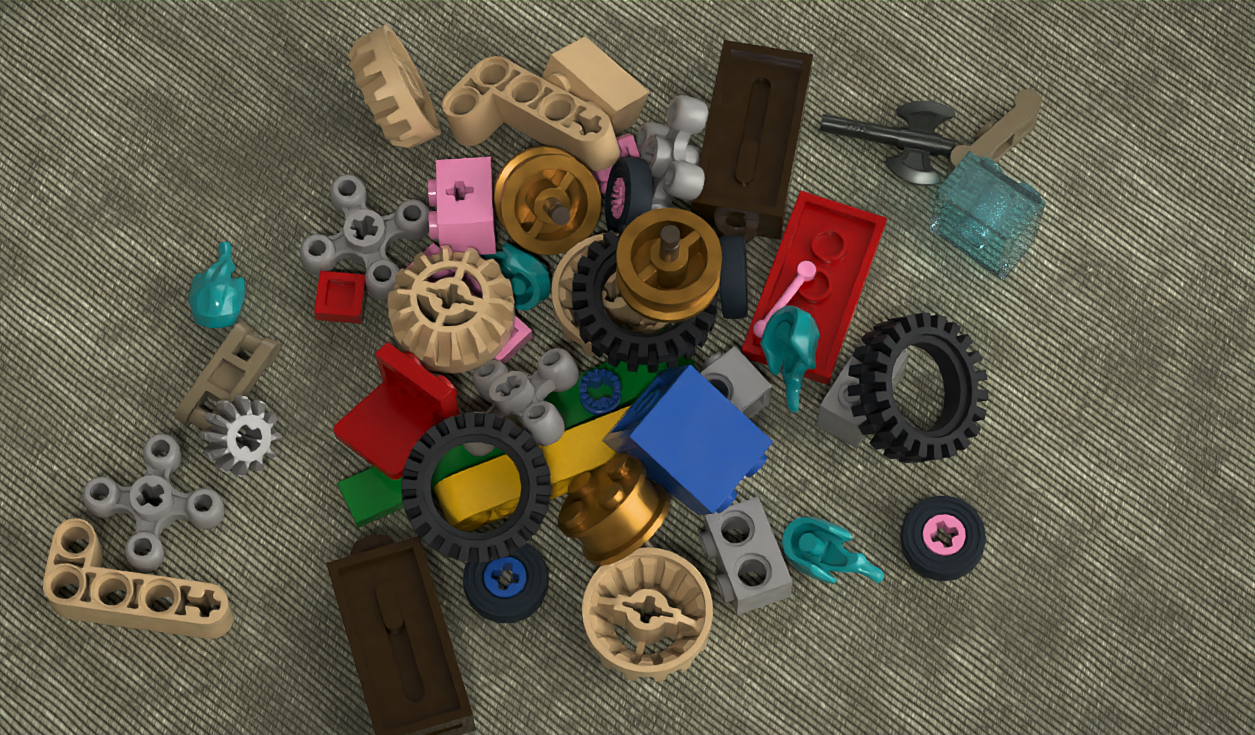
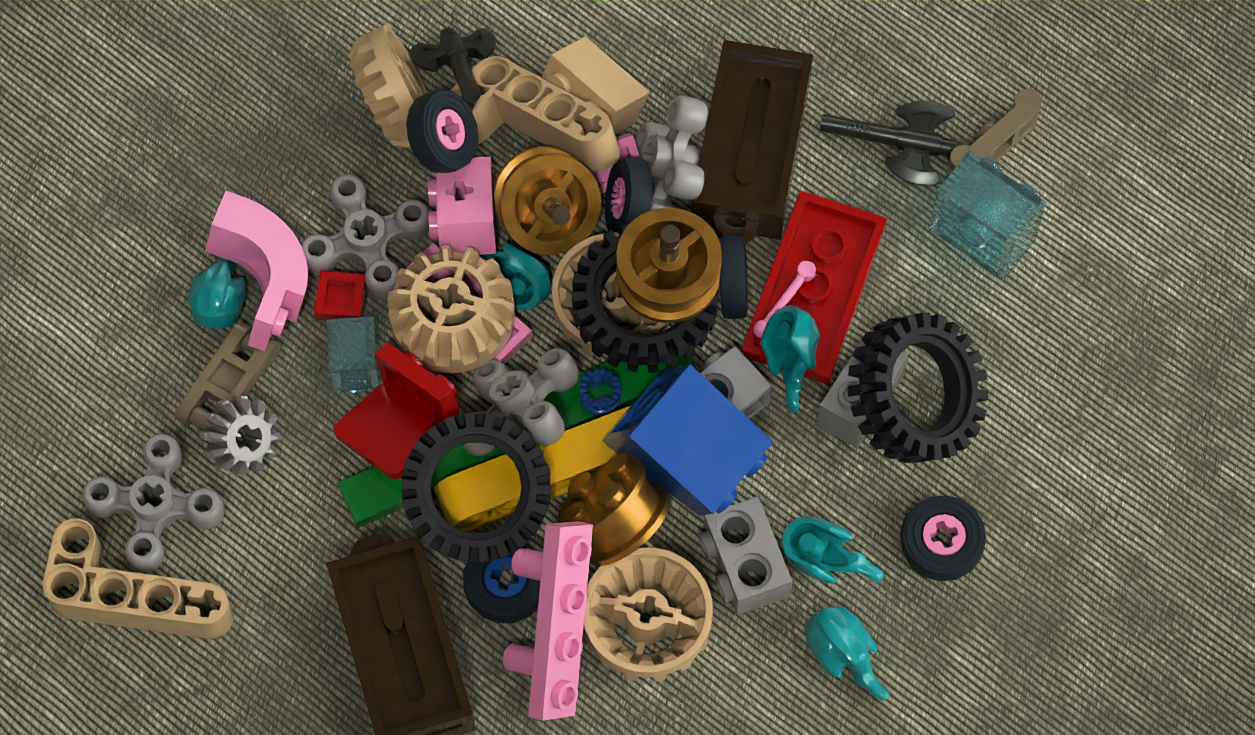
(270, 252): none -> bright pink arch
(352, 352): none -> clear light blue brick
(424, 131): none -> black bush
(456, 53): none -> pearl dark grey piece
(560, 619): none -> bright pink plate
(841, 642): none -> teal piece

